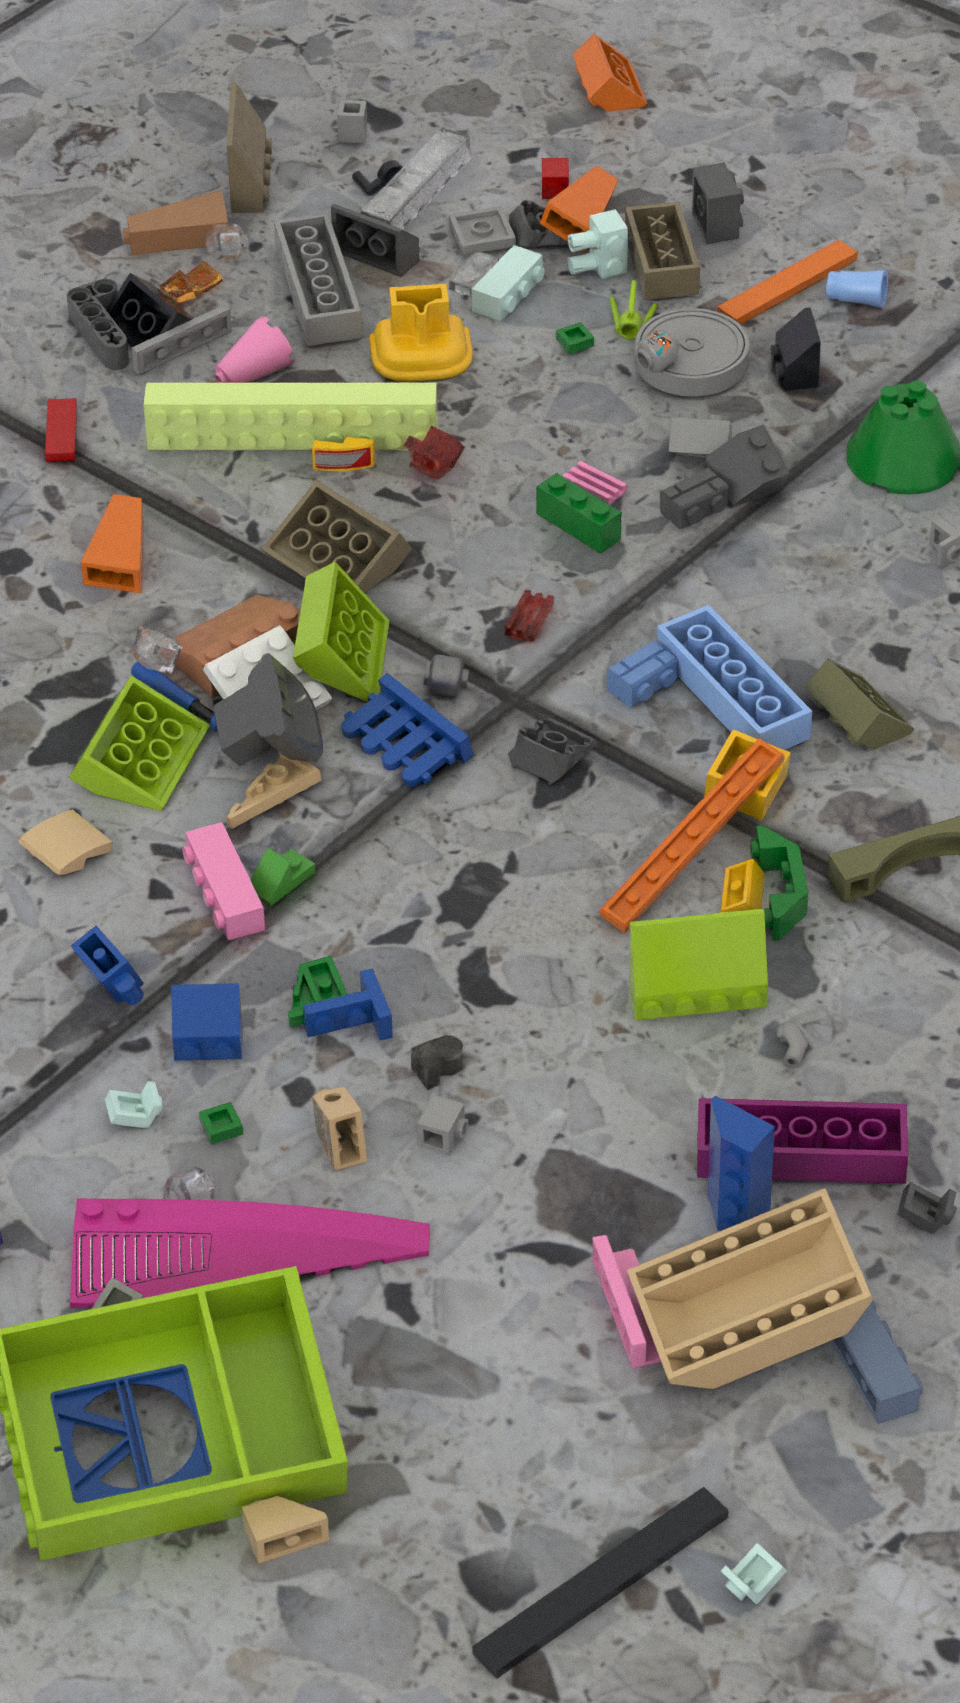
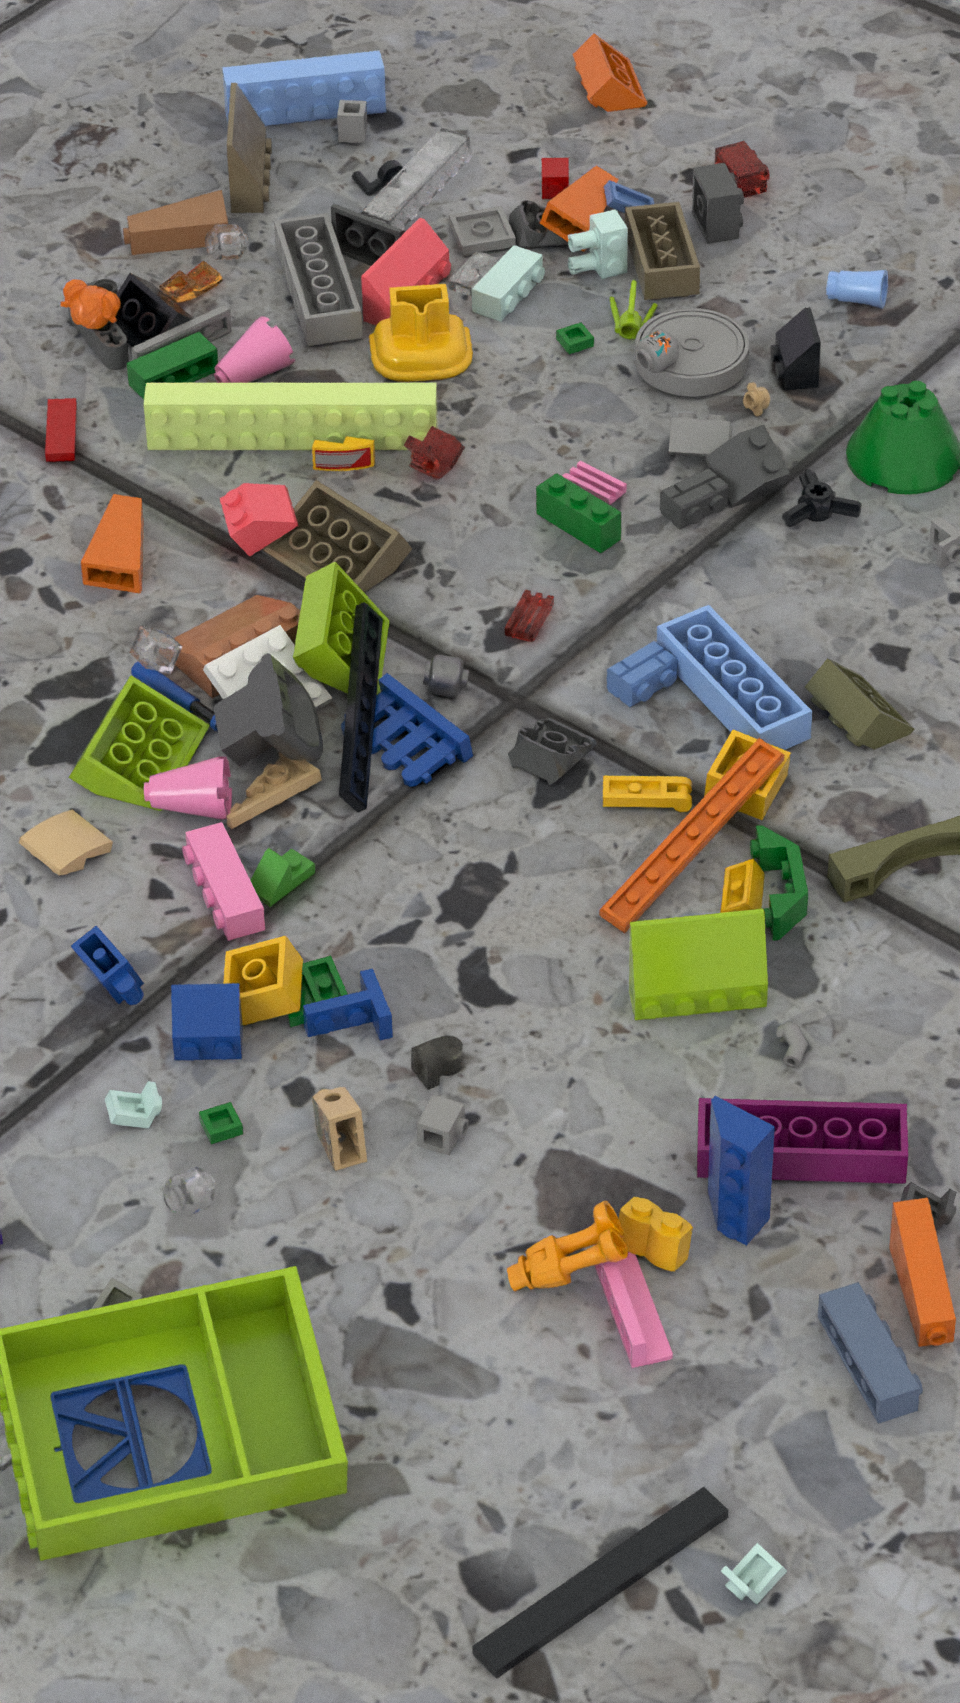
(90, 304): none -> orange hair
(175, 363): none -> green brick
(193, 789): none -> bright pink cone
(196, 1243): dark pink wedge -> none
(258, 515): none -> coral slope
(267, 978): none -> yellow brick
(282, 1527): tan slope -> none
(309, 86): none -> light blue brick
(360, 707): none -> black tile
(412, 260): none -> coral slope
(548, 1260): none -> light orange piece
(620, 197): none -> medium blue tile
(648, 792): none -> yellow plate
(655, 1234): none -> yellow brick
(748, 170): none -> clear red brick
(752, 1294): tan slope -> none
(756, 399): none -> tan plate
(788, 282): orange tile -> none
(818, 502): none -> black bush
(921, 1272): none -> orange slope

